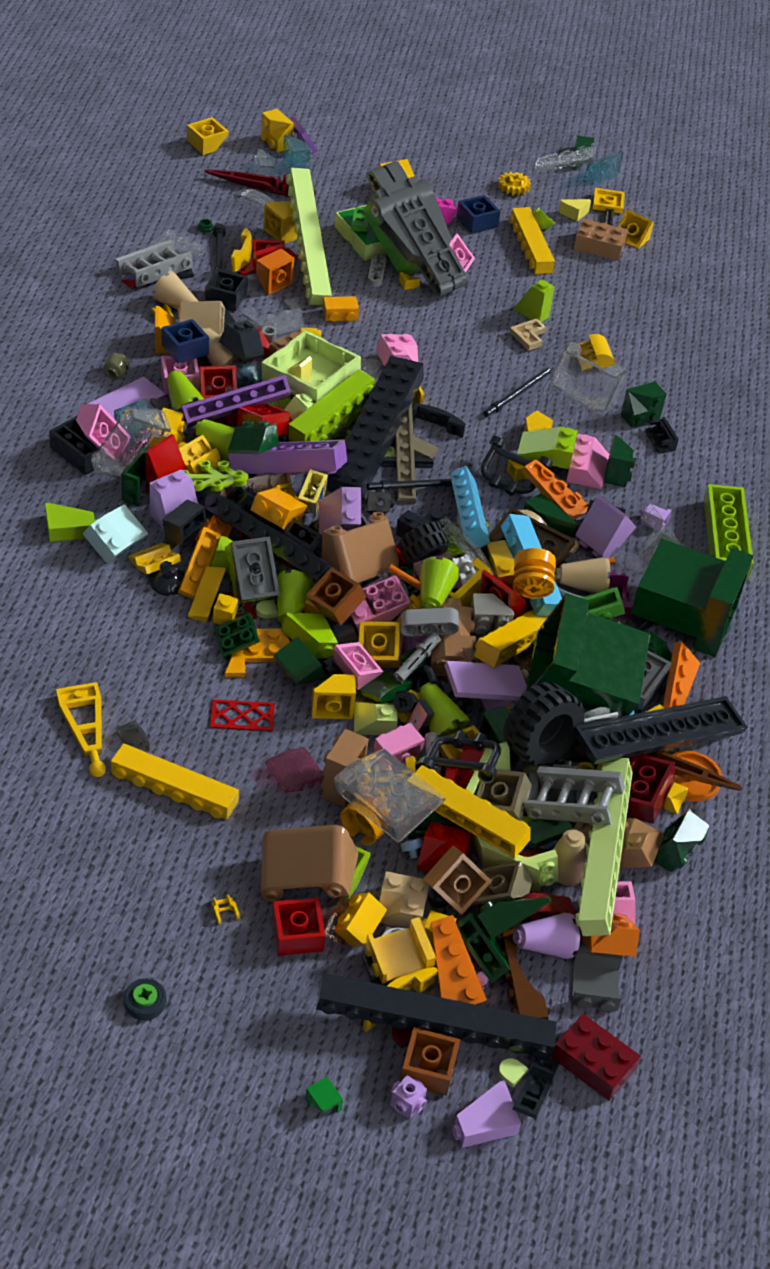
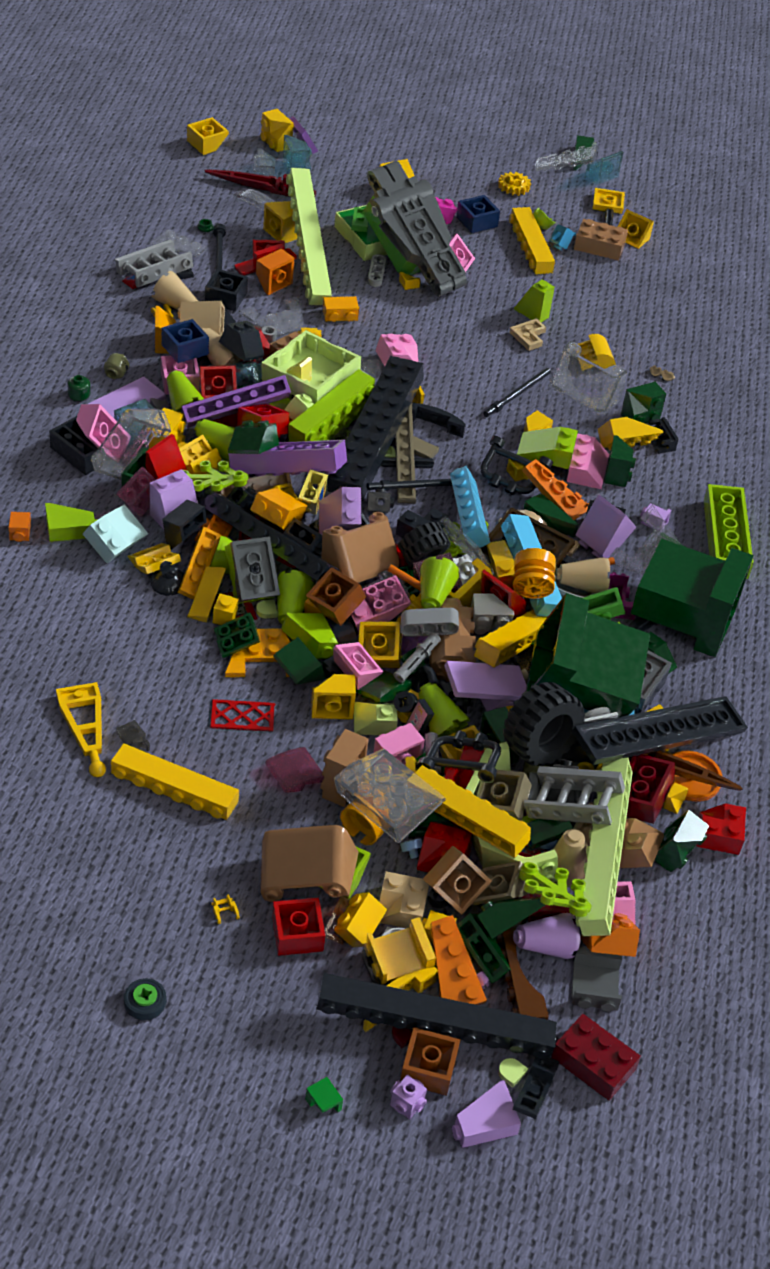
(19, 526): none -> orange brick
(79, 388): none -> dark green head
(137, 491): none -> clear pink slope
(241, 257): yellow slope -> none
(561, 237): none -> dark azure brick
(574, 208): light yellow slope -> none
(577, 904): none -> lime plant
(629, 431): none -> yellow slope
(657, 371): none -> tan piece
(680, 676): orange wing -> none
(725, 828): none -> red slope

